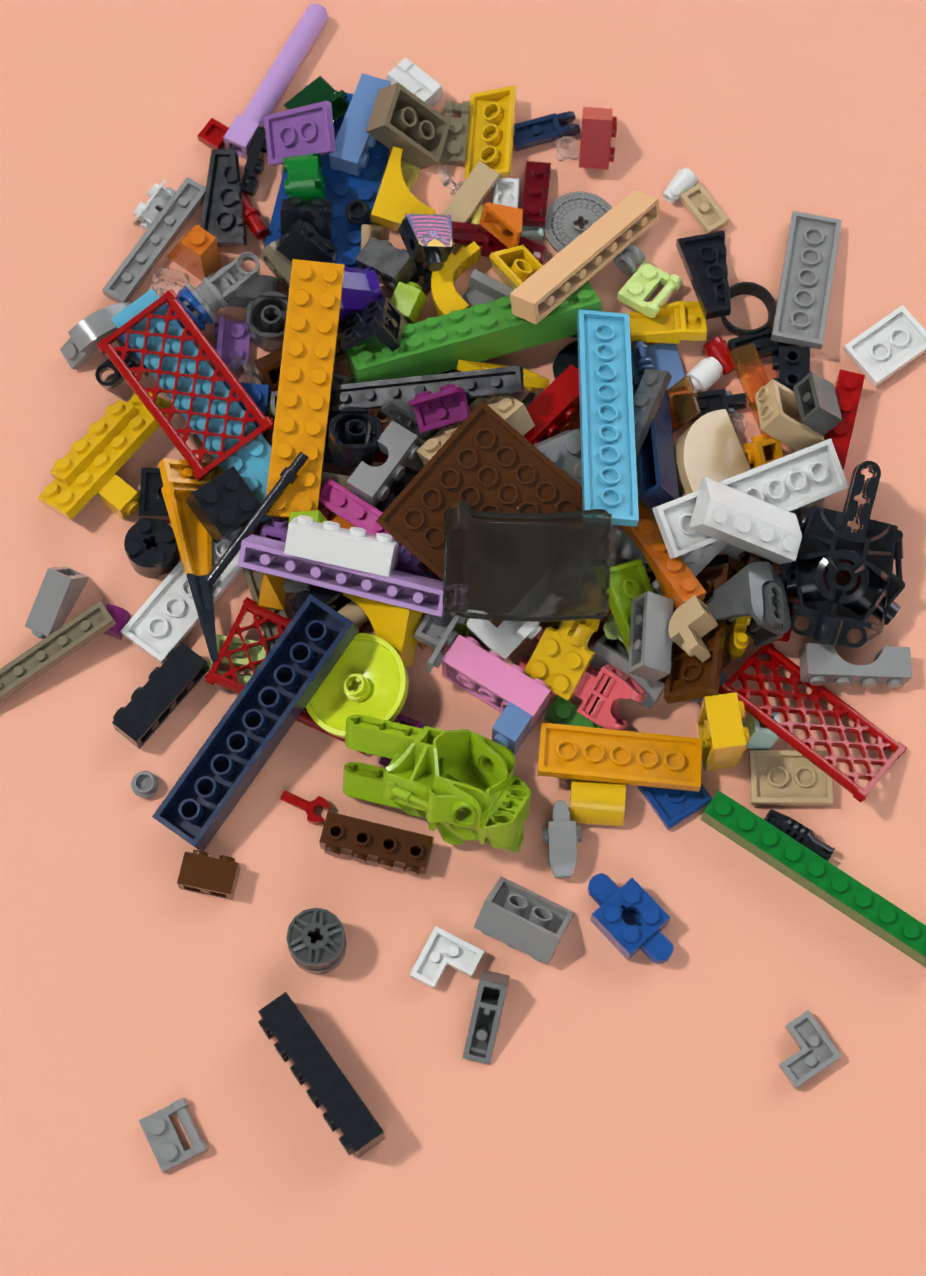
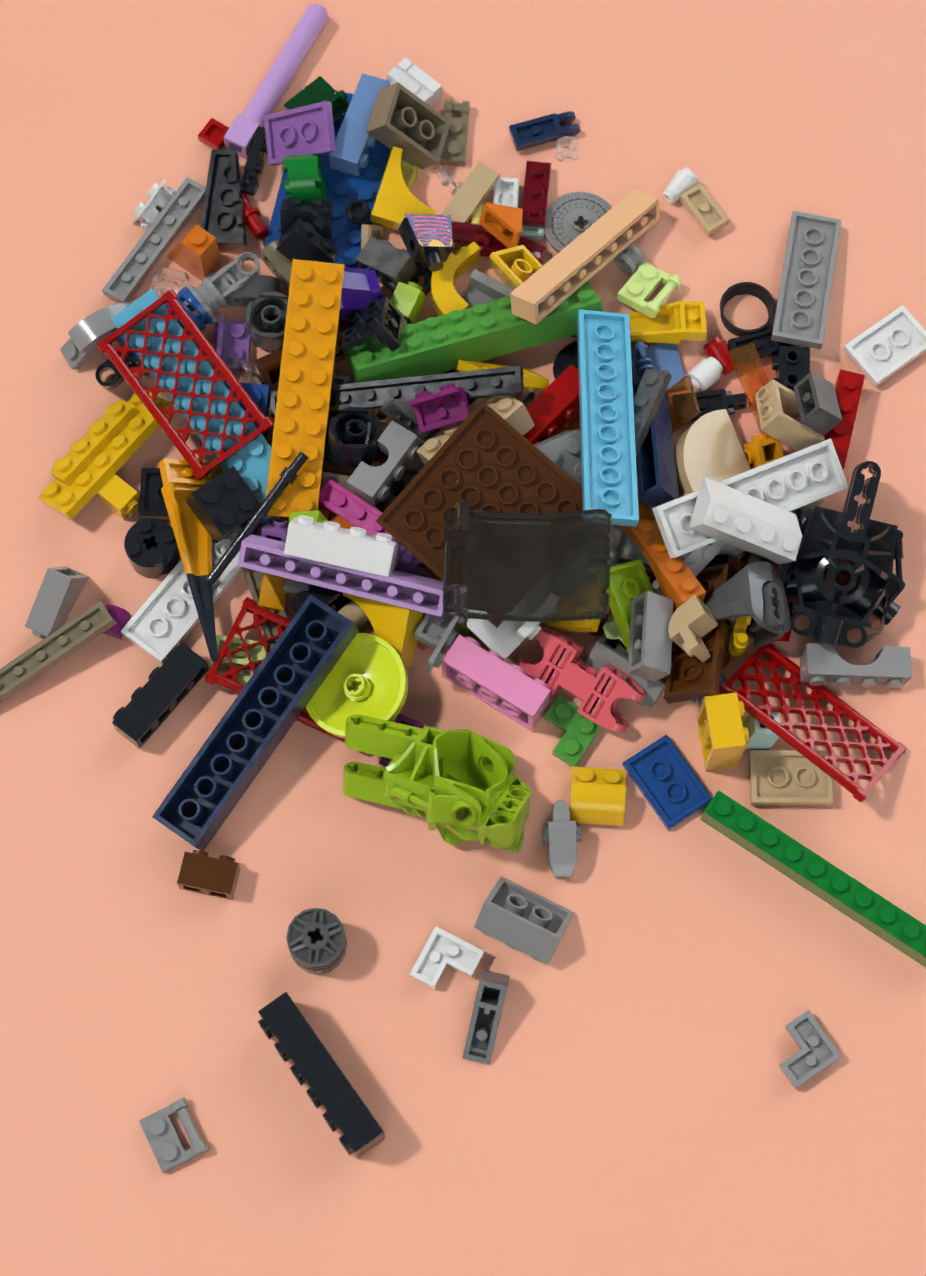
(144, 784): light grey plate -> none
(308, 806): red bar -> none
(377, 843): reddish brown brick -> none
(491, 130): yellow slope -> none
(512, 727): medium blue brick -> none
(562, 657): yellow plate -> none
(596, 135): red brick -> none
(620, 757): light orange plate -> none
(630, 918): blue brick -> none
(708, 272): black wing -> none
(741, 422): clear plate -> none
(799, 833): black hinge -> none

